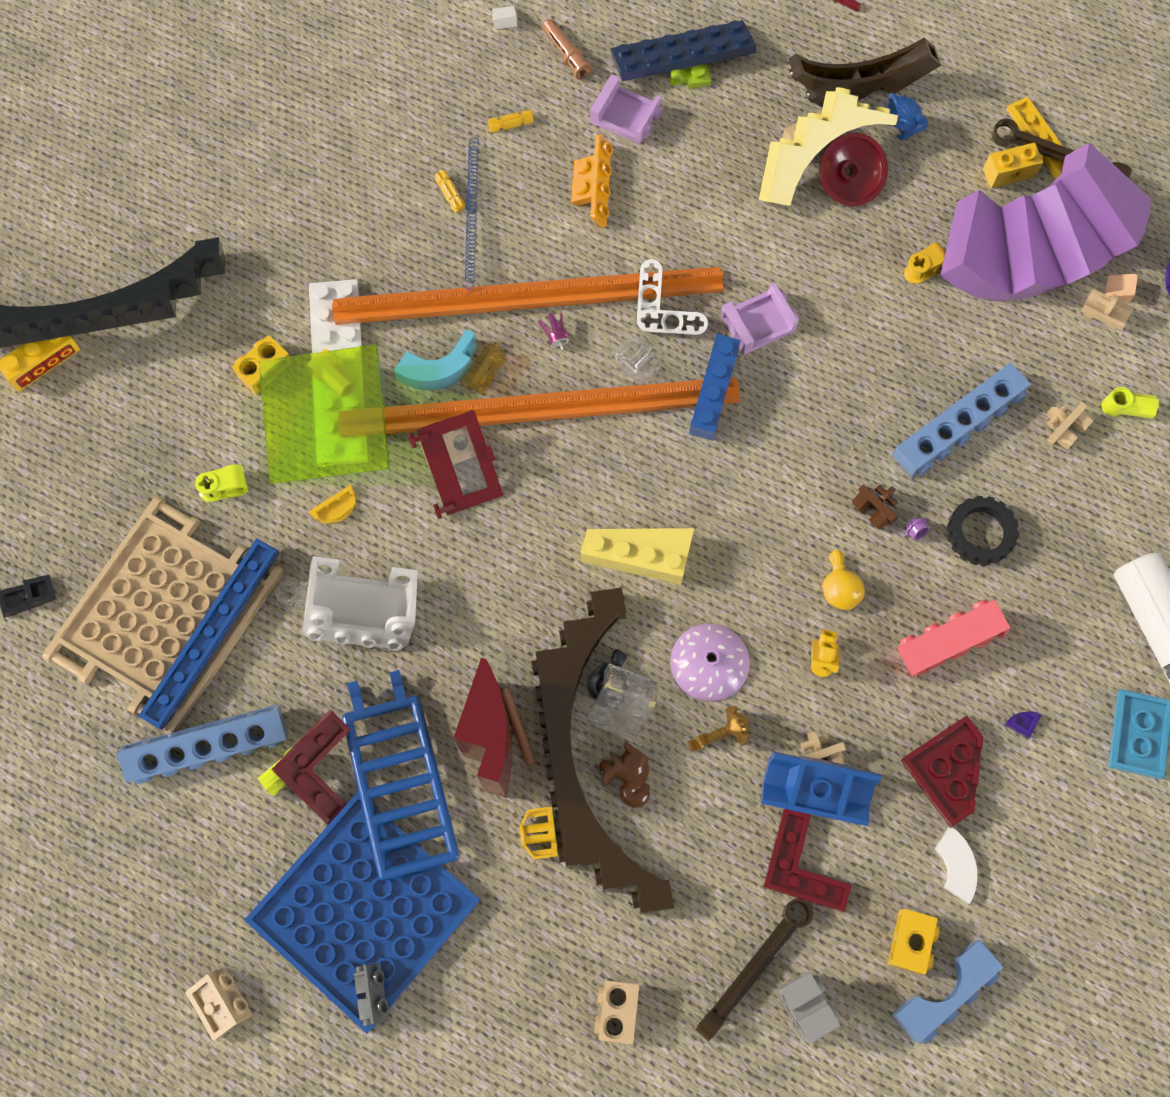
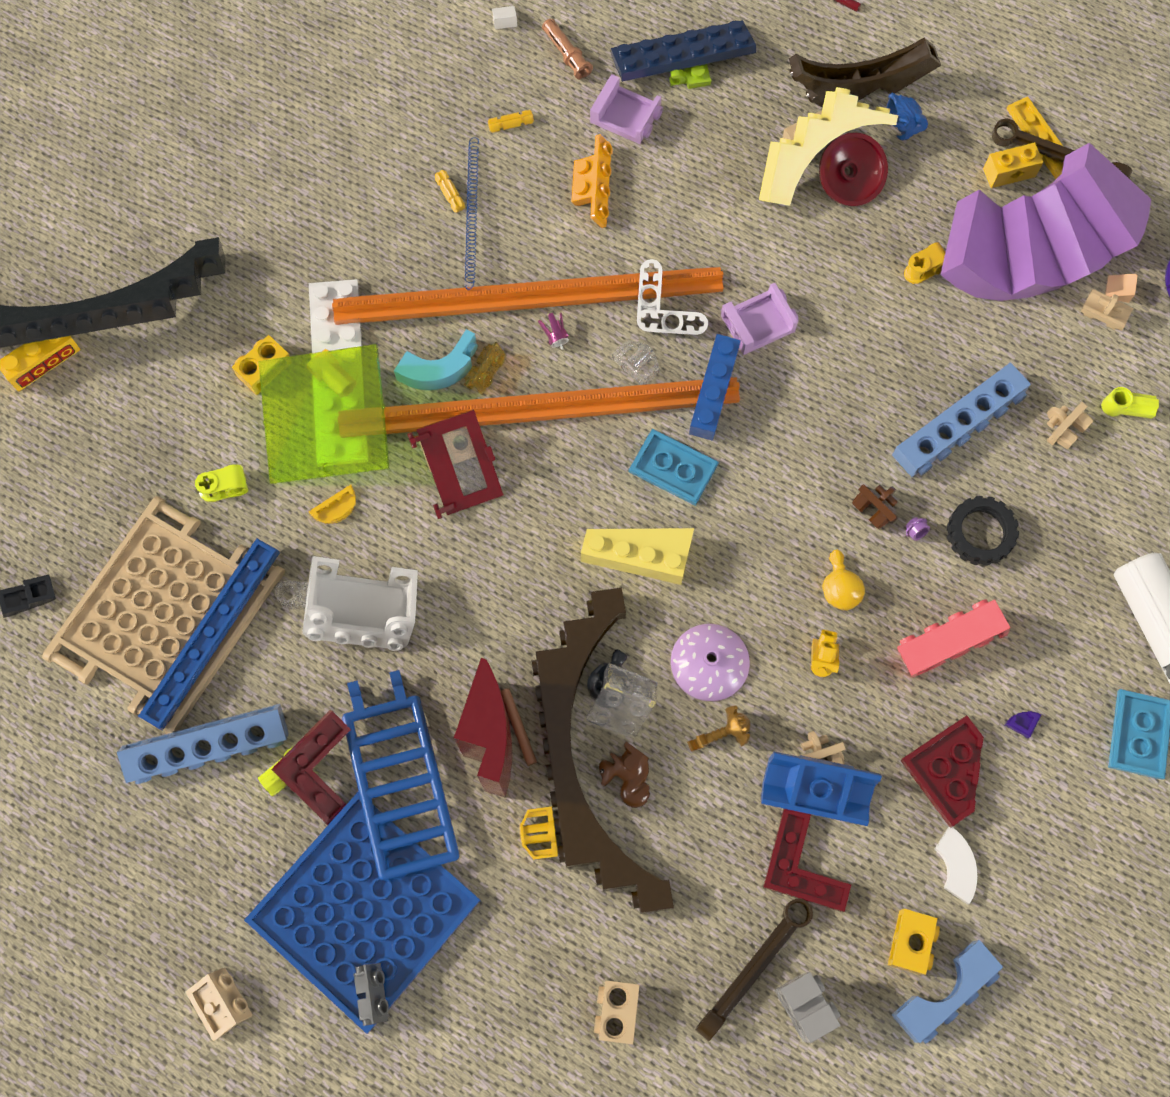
(673, 467): none -> dark azure tile

